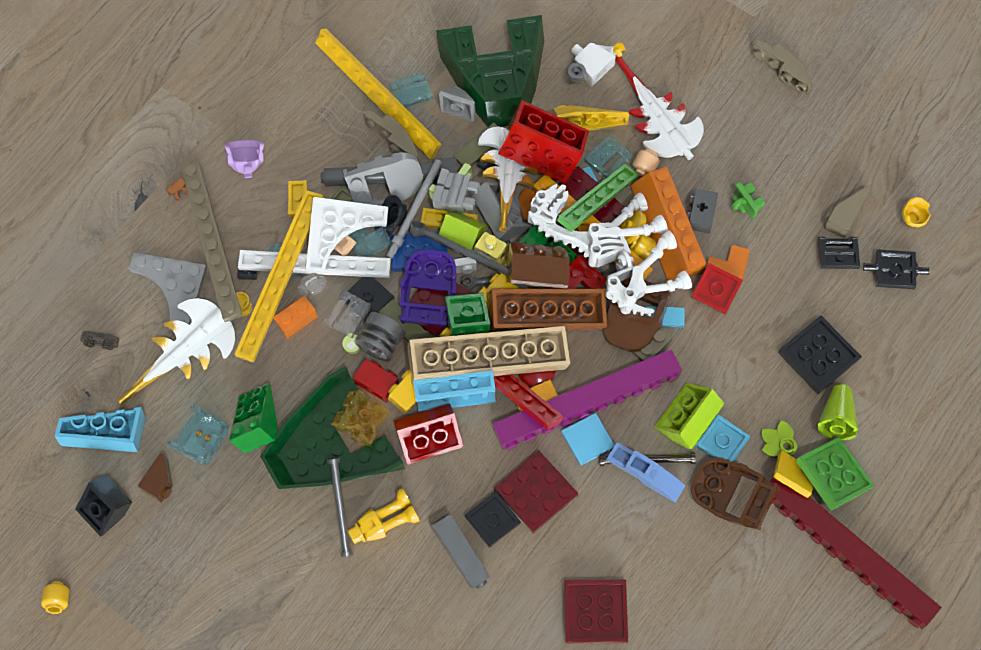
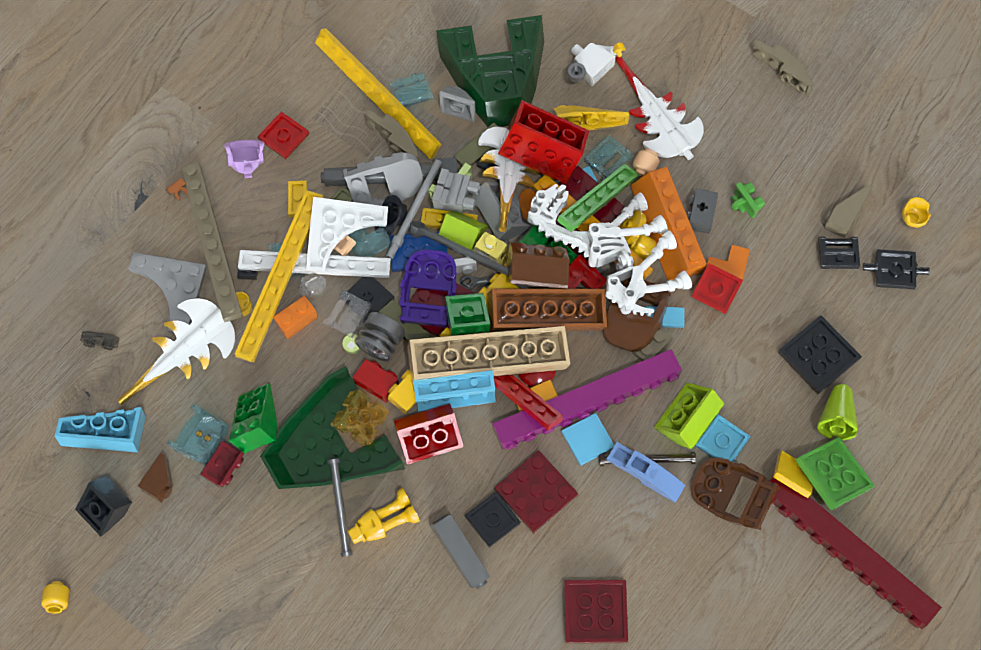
(222, 464): none -> dark red bracket
(283, 135): none -> red plate
(777, 438): lime plate -> none

